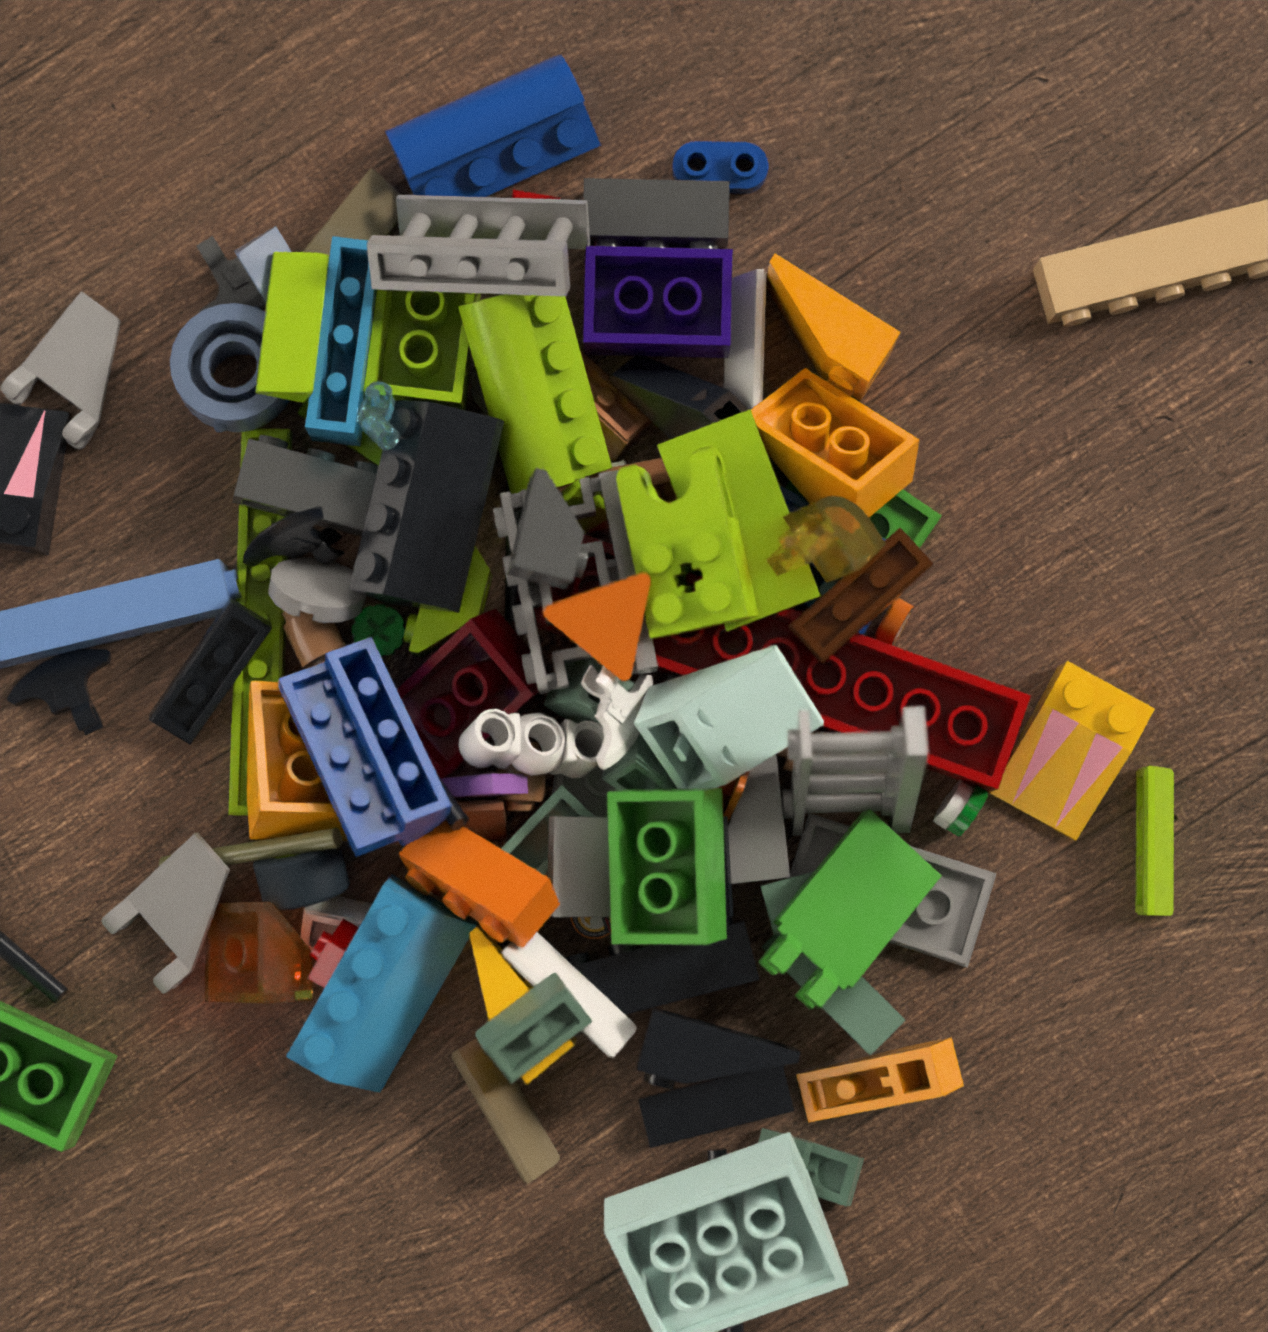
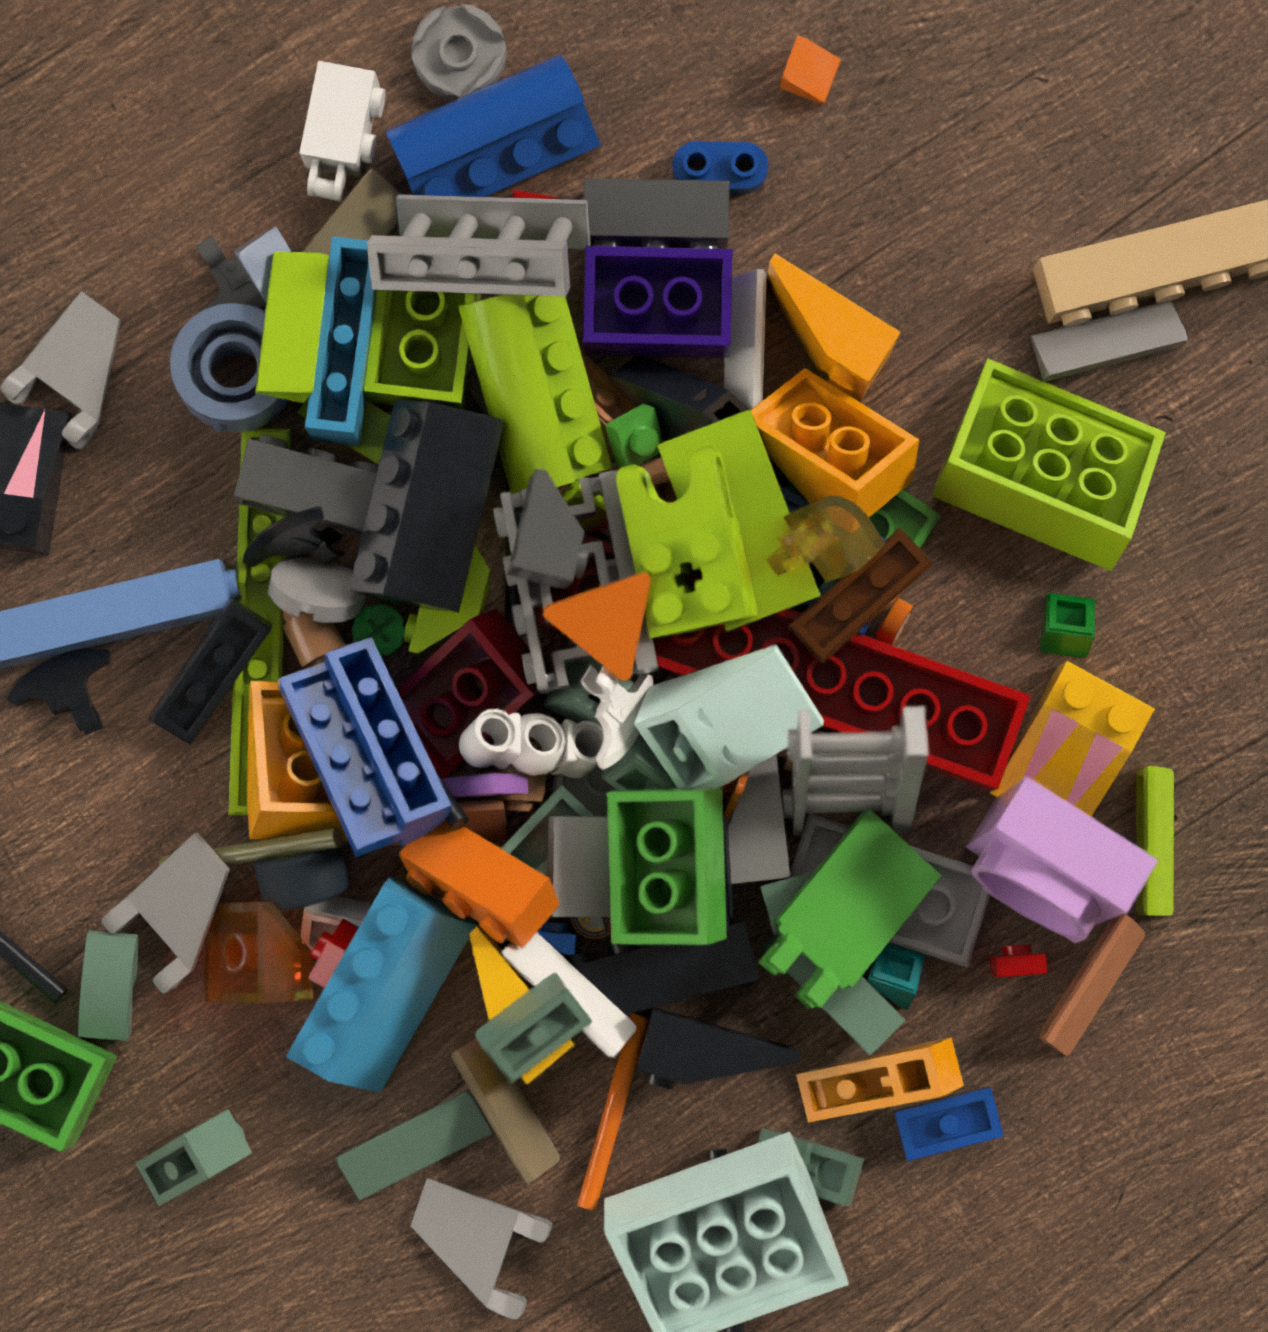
(108, 985): none -> sand green slope
(194, 1157): none -> sand green slope
(340, 127): none -> white brick
(376, 413): clear light blue arm -> none
(414, 1144): none -> sand green slope
(458, 51): none -> light grey tile
(474, 1238): none -> light grey flag
(557, 937): none -> blue plate
(612, 1115): none -> orange bar
(635, 436): none -> bright green plate
(715, 1105): black tile -> none
(809, 71): none -> orange slope
(897, 974): none -> teal slope
(948, 1123): none -> blue plate
(960, 807): piece -> none
(1017, 961): none -> red plate
(1050, 465): none -> lime slope
(1055, 862): none -> lavender container
(1068, 625): none -> green slope
(1091, 984): none -> nougat slope
(1108, 341): none -> light grey slope

